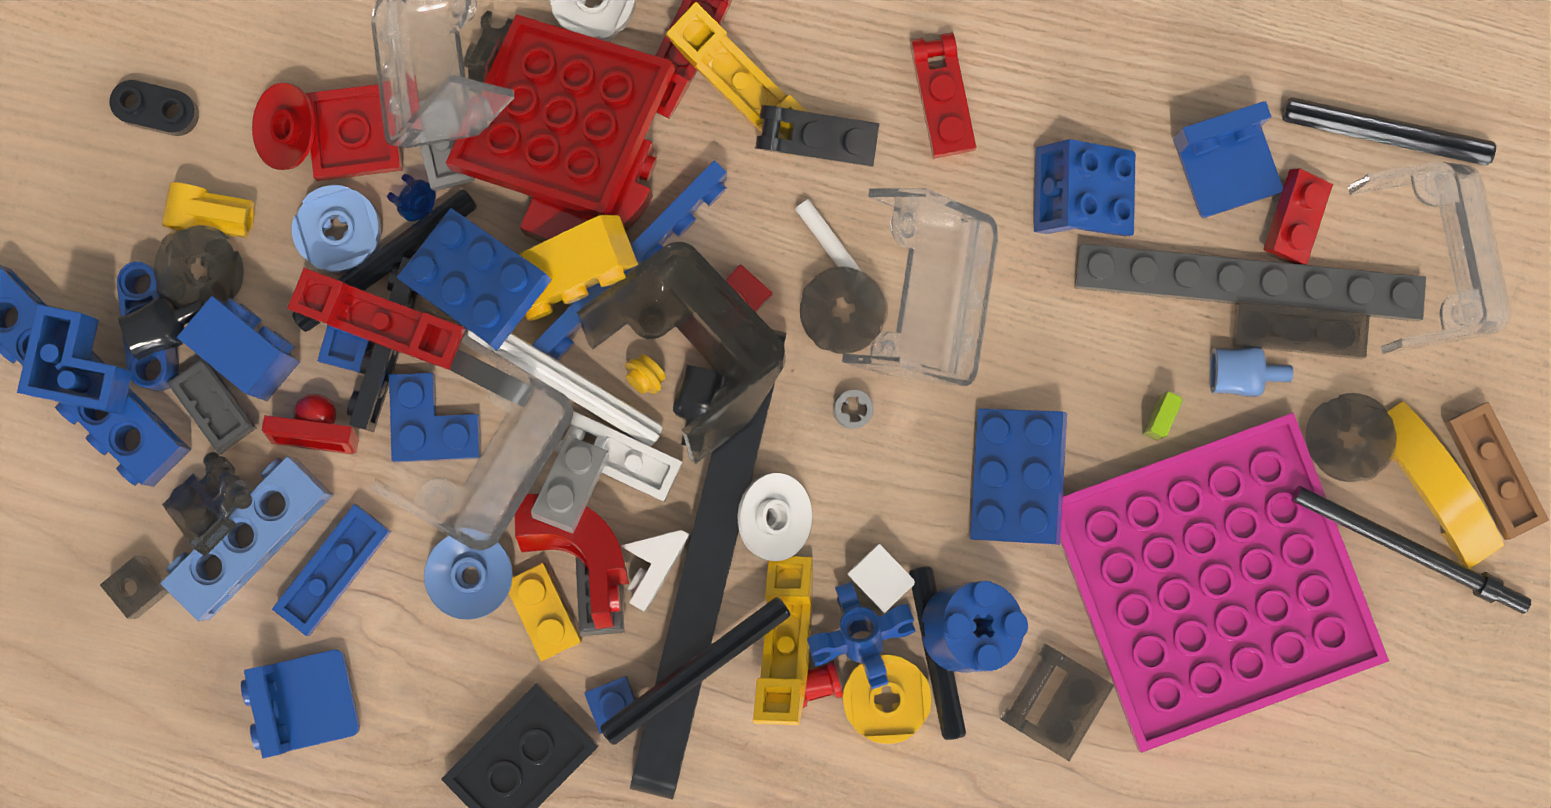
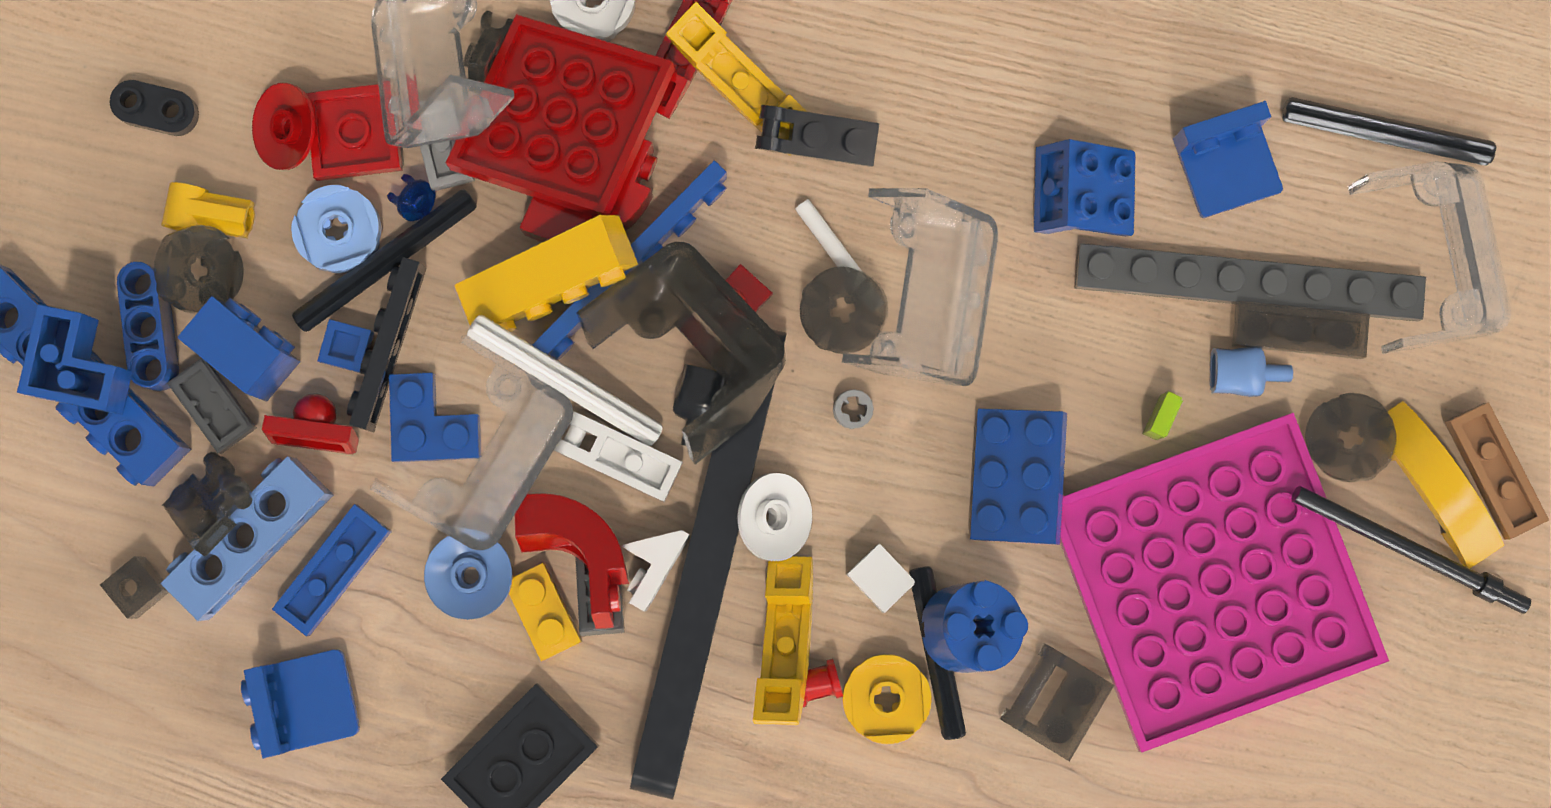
(156, 326): black piece -> none
(376, 319): red slope -> none
(474, 278): blue plate -> none
(491, 378): dark grey beam -> none
(570, 484): light grey plate -> none
(609, 699): blue plate -> none
(644, 374): yellow plate -> none
(695, 671): black axle -> none
(827, 646): blue pin -> none
(943, 97): red plate -> none
(1298, 216): red plate -> none

